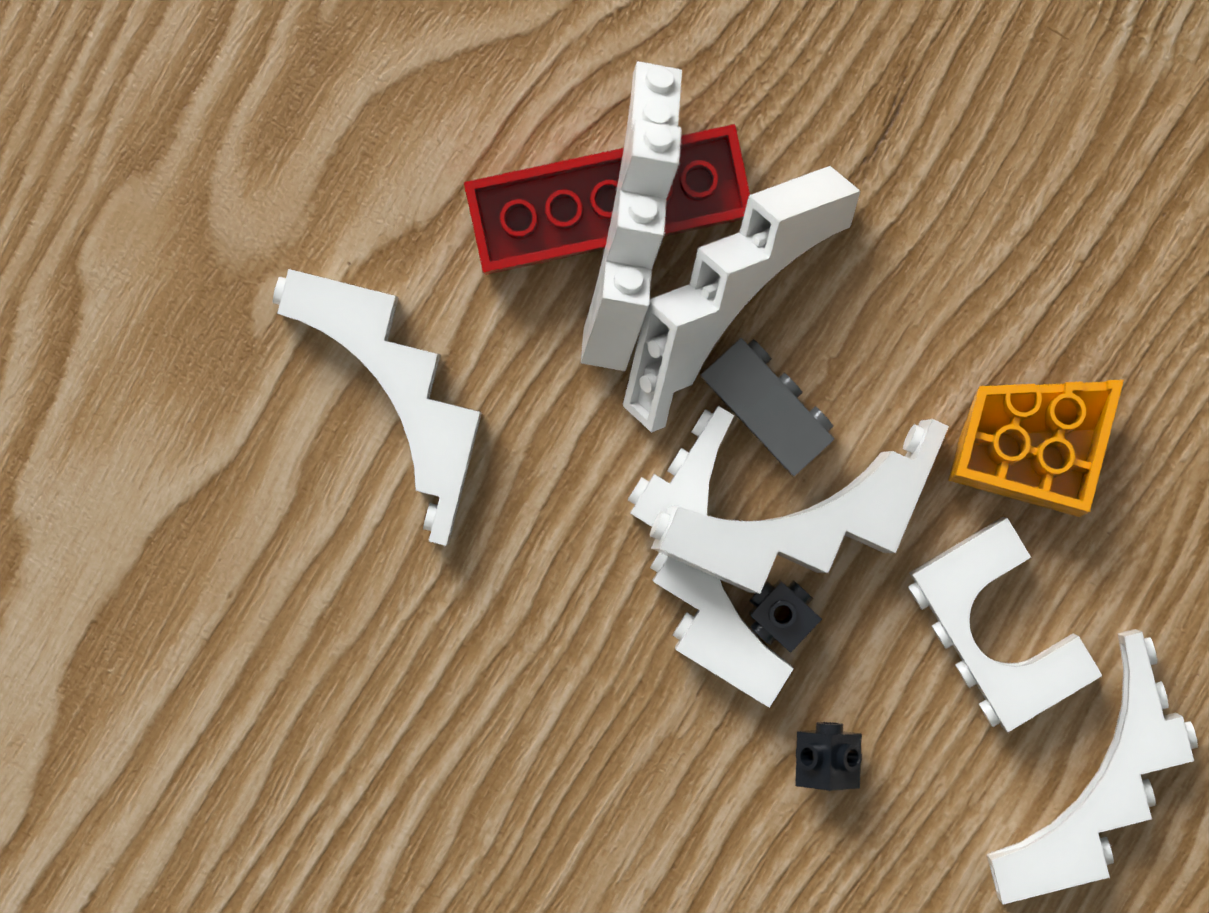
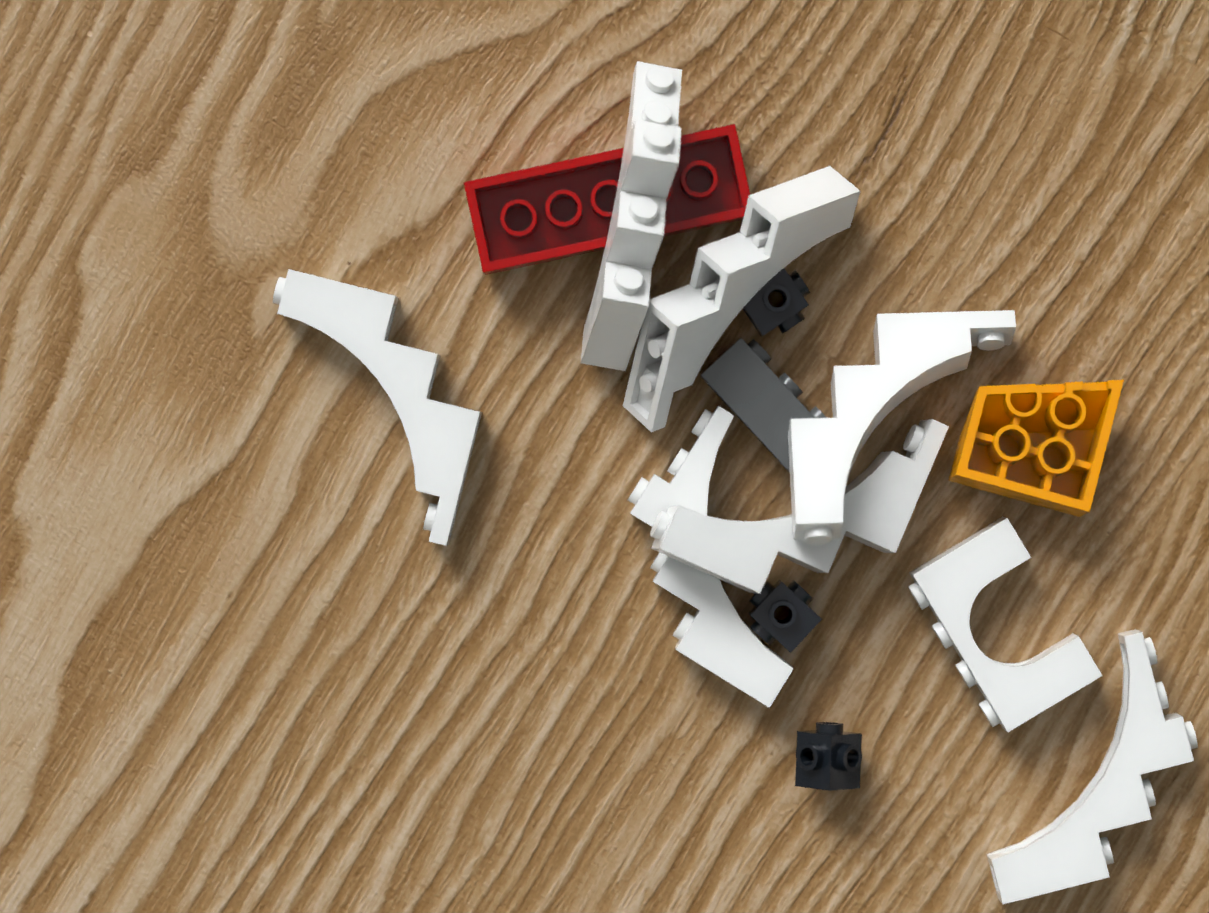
(767, 317): none -> black brick
(908, 355): none -> white arch

